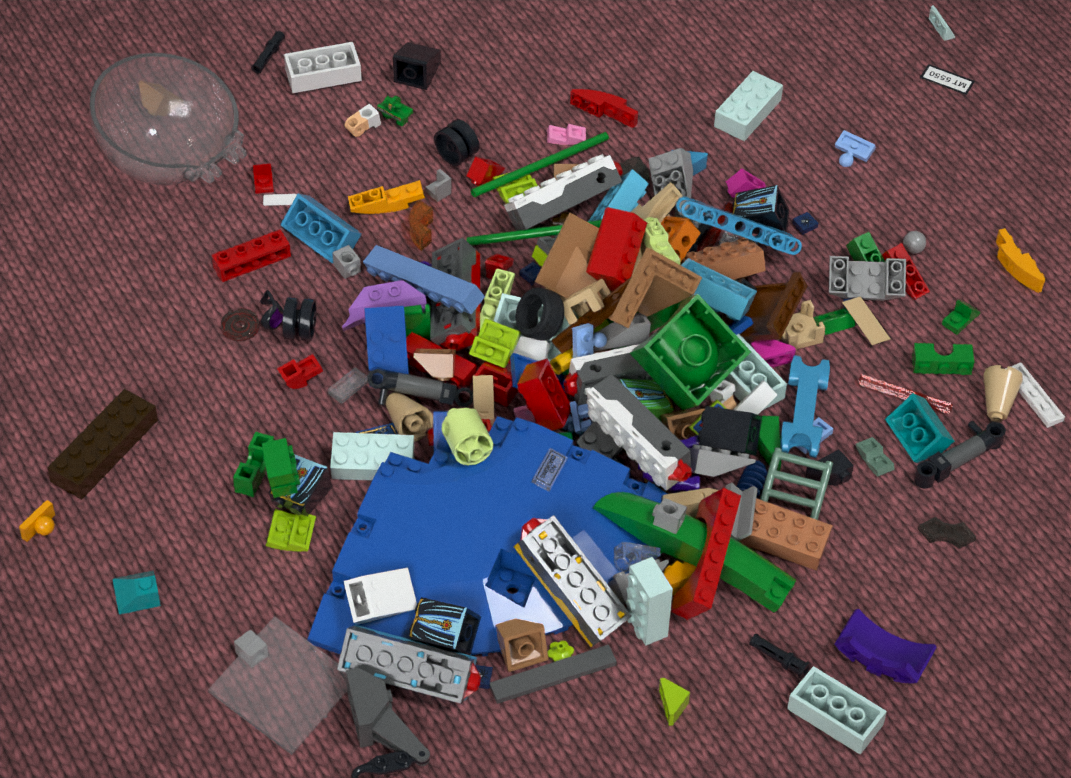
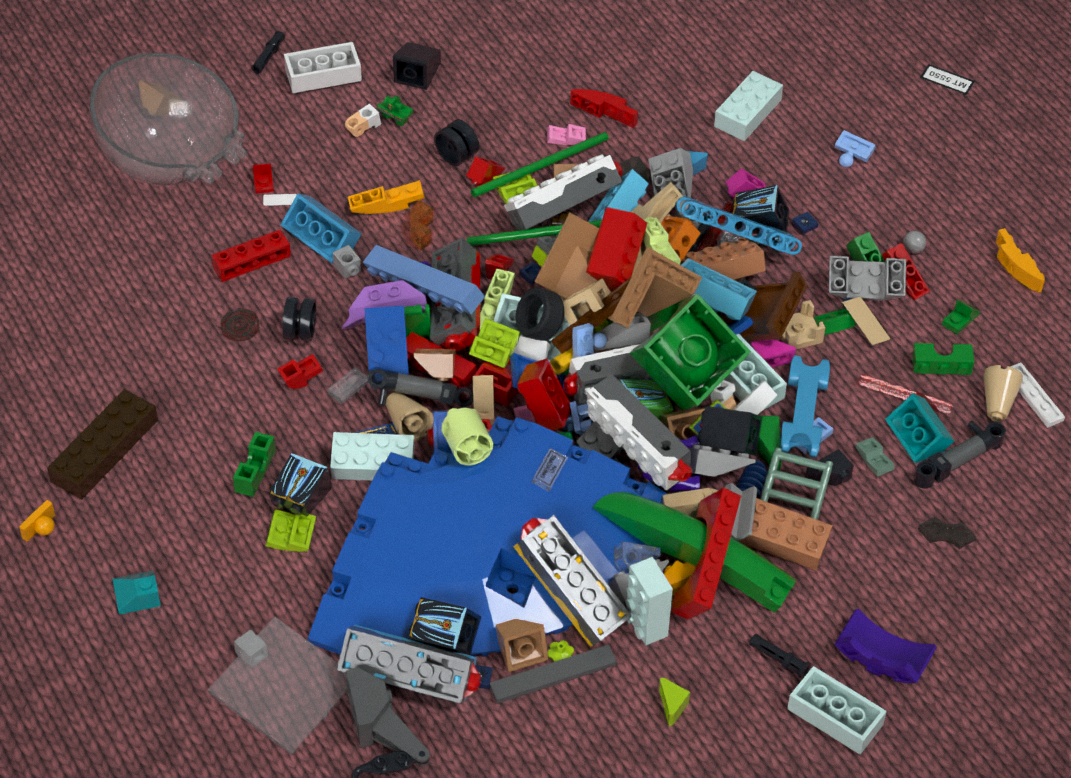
(272, 317): black piece -> none
(281, 467): green piece -> none
(380, 595): white slope -> none
(441, 187): light grey panel -> none
(669, 515): light grey brick -> none
(940, 25): light aqua slope -> none

